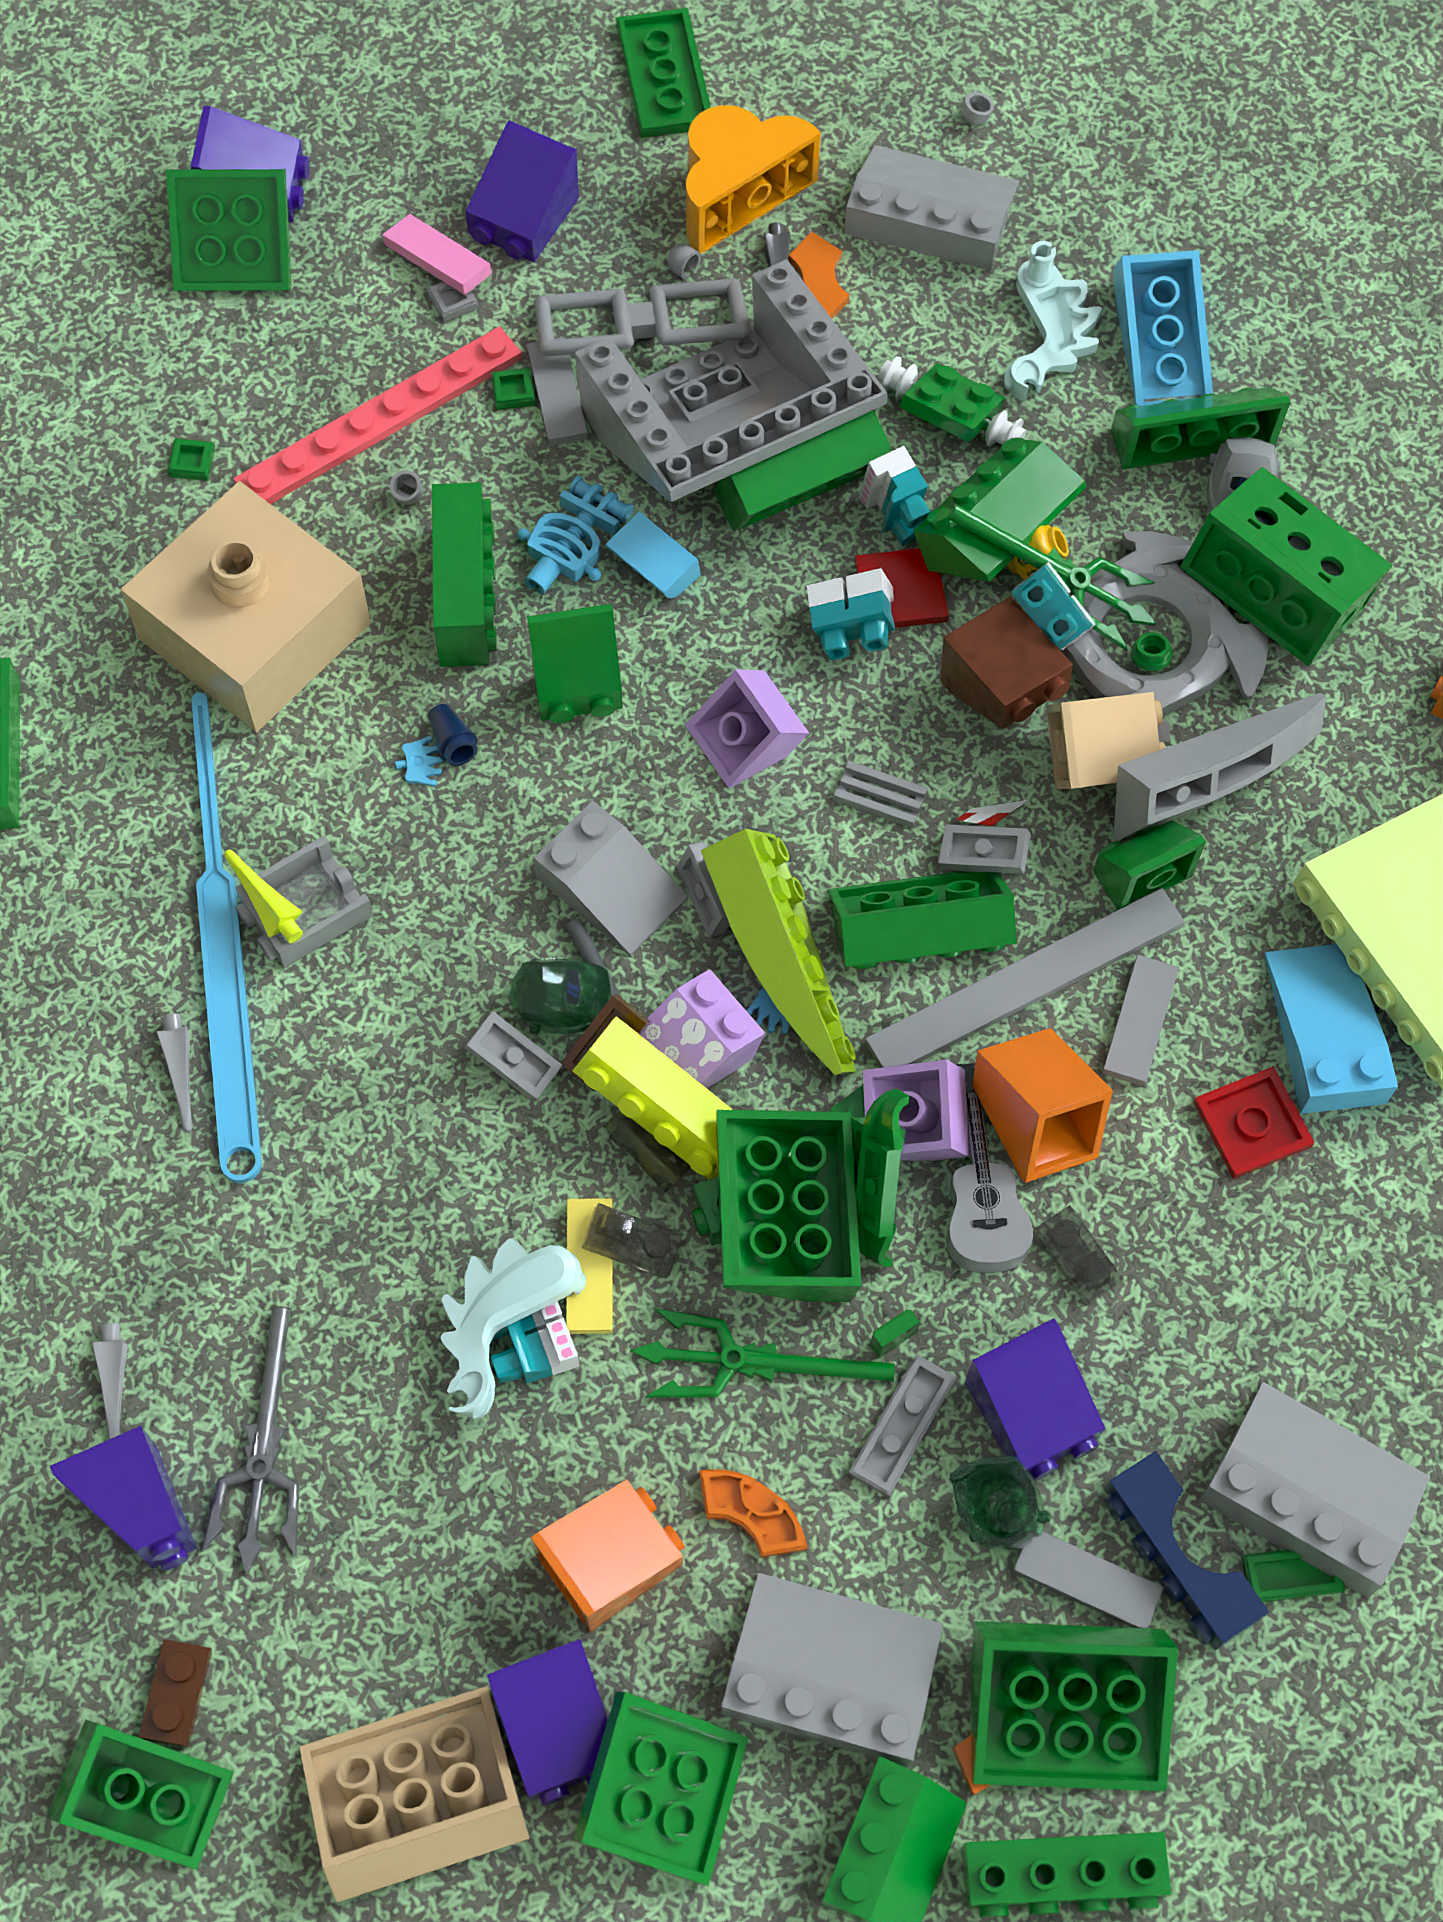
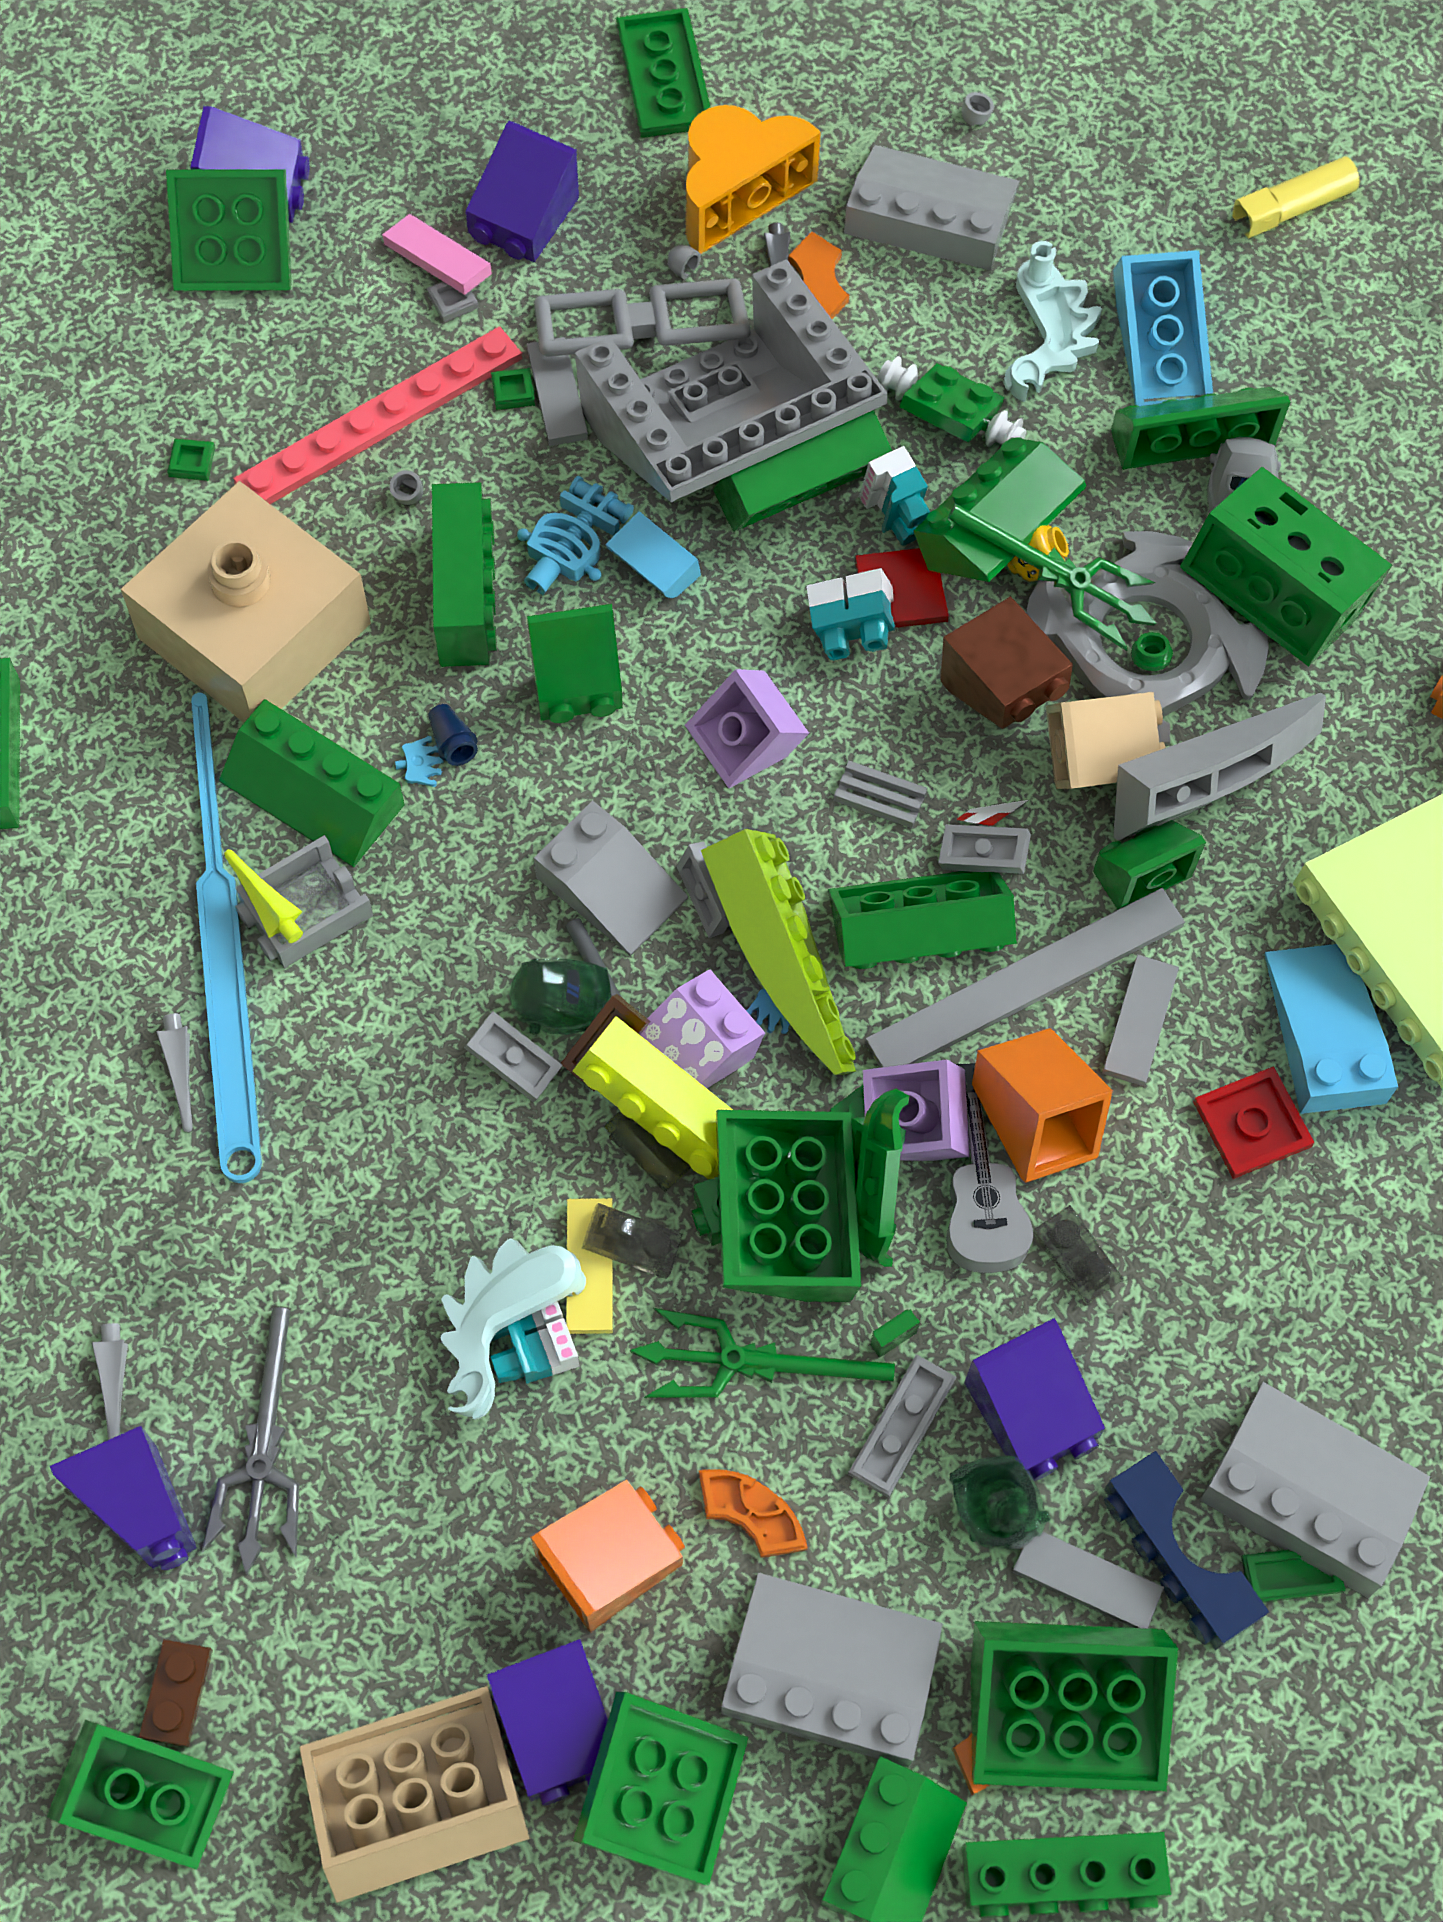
(310, 782): none -> green slope
(1050, 607): teal hips -> none
(1297, 195): none -> light yellow piece

